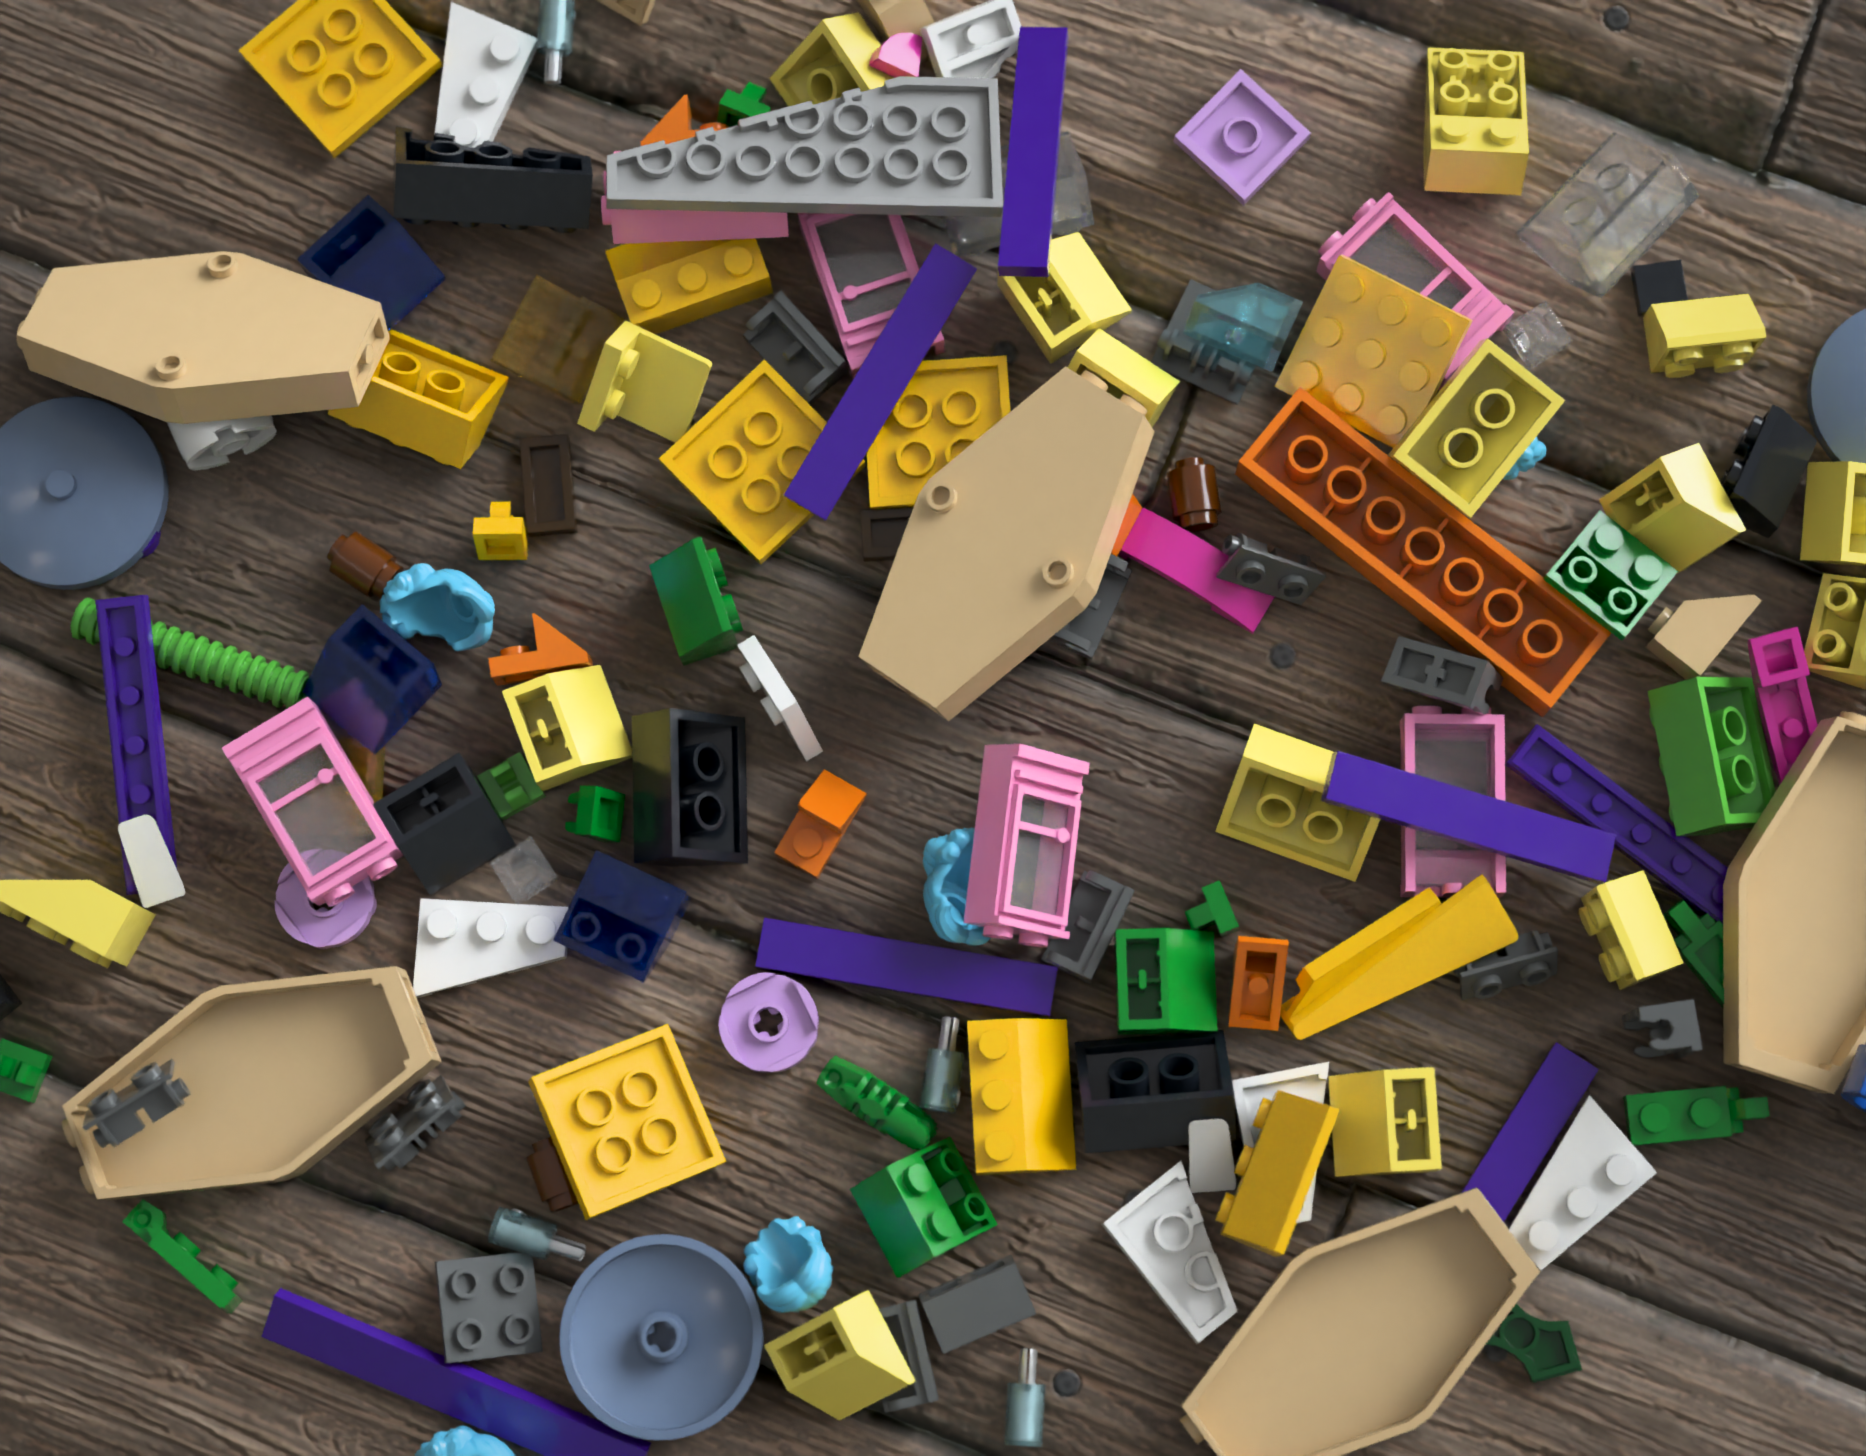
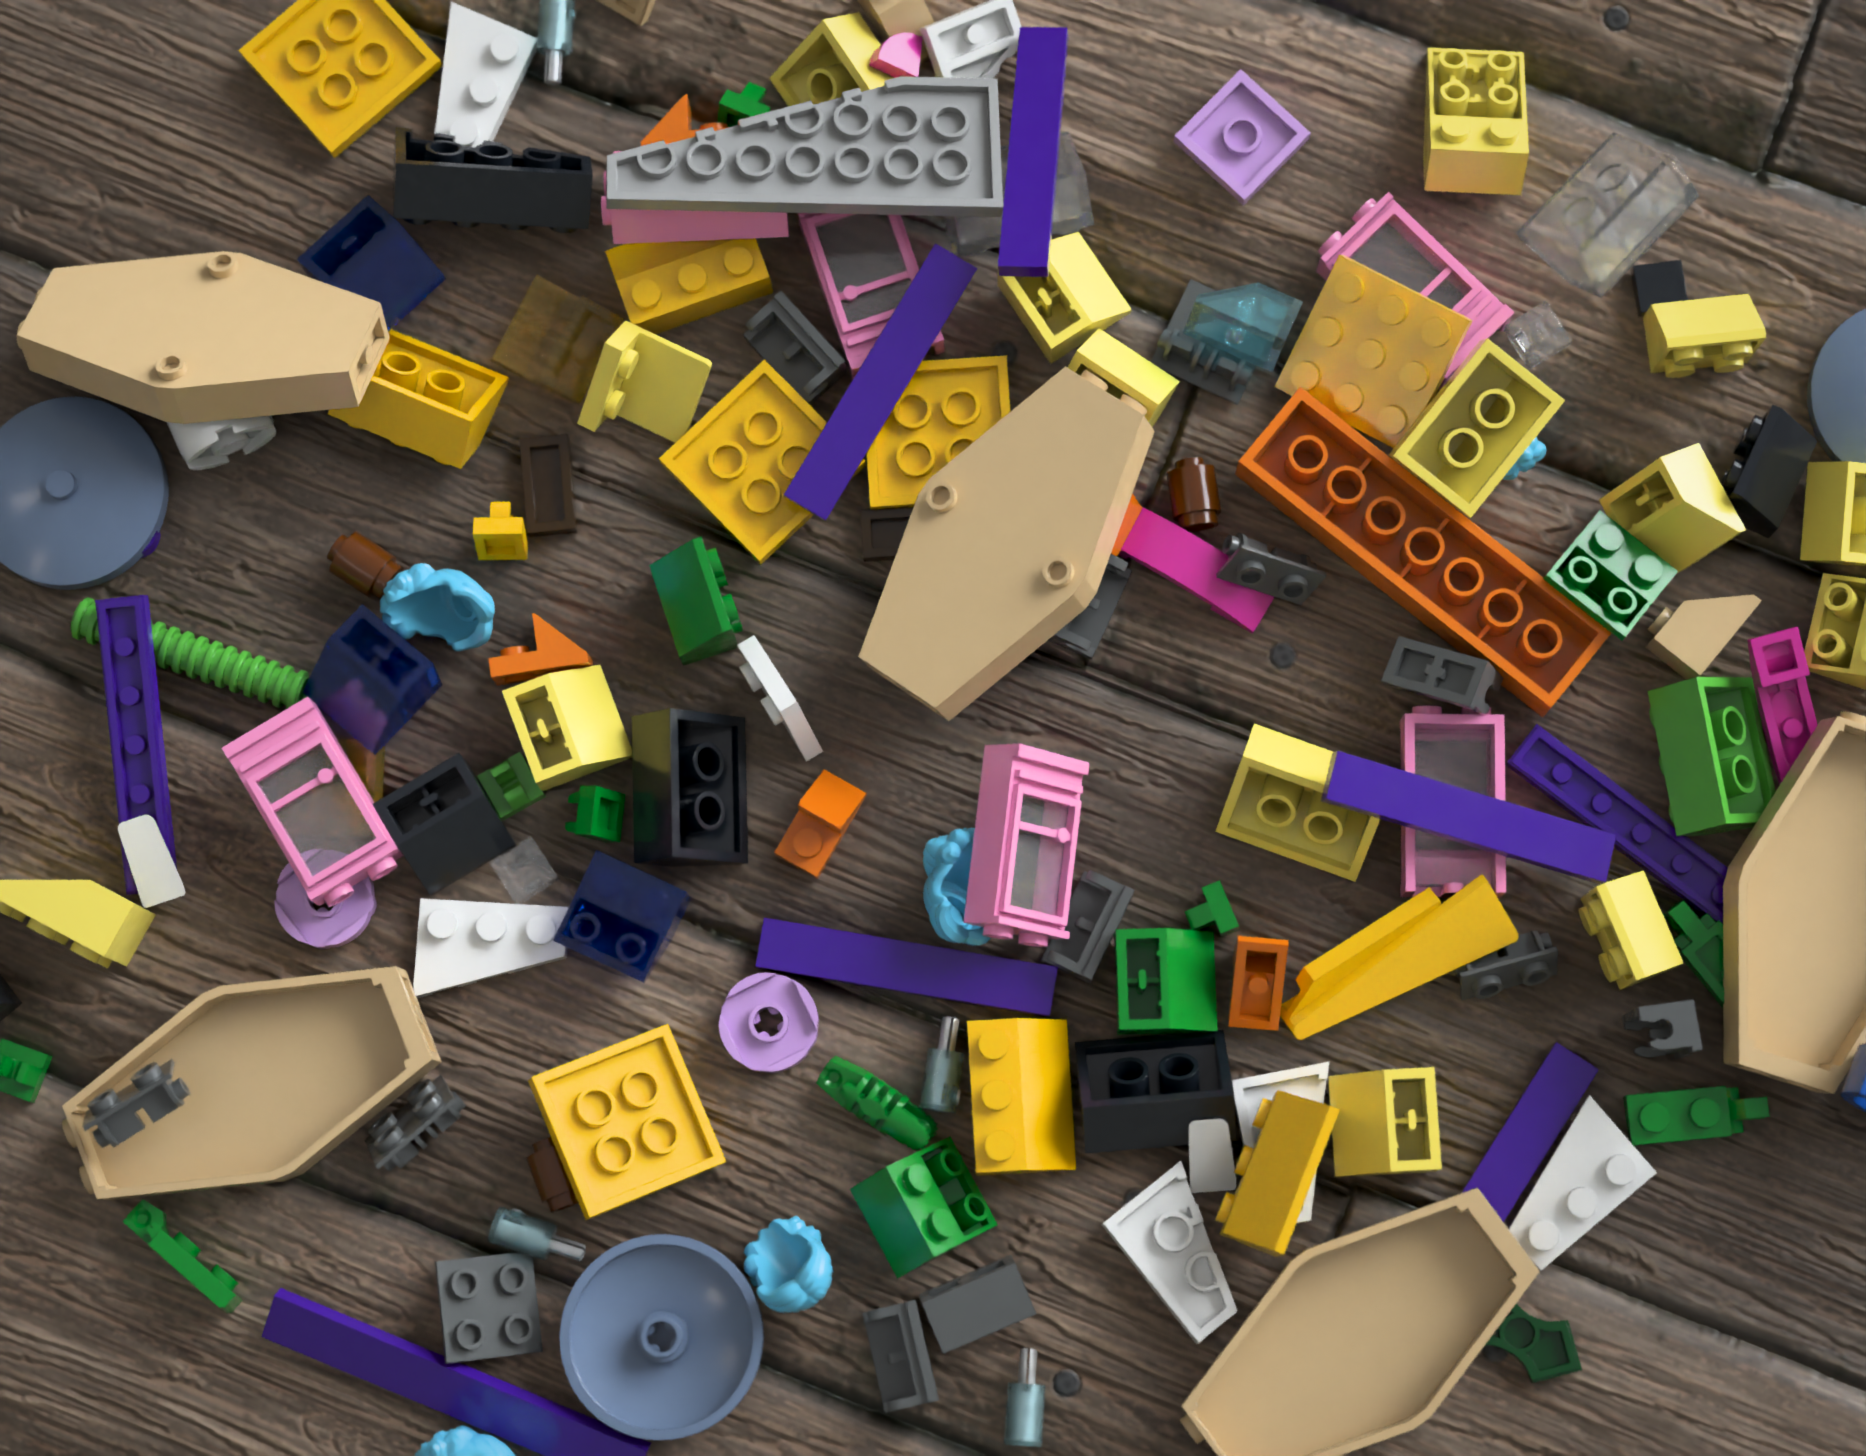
(841, 1359): light yellow slope -> none

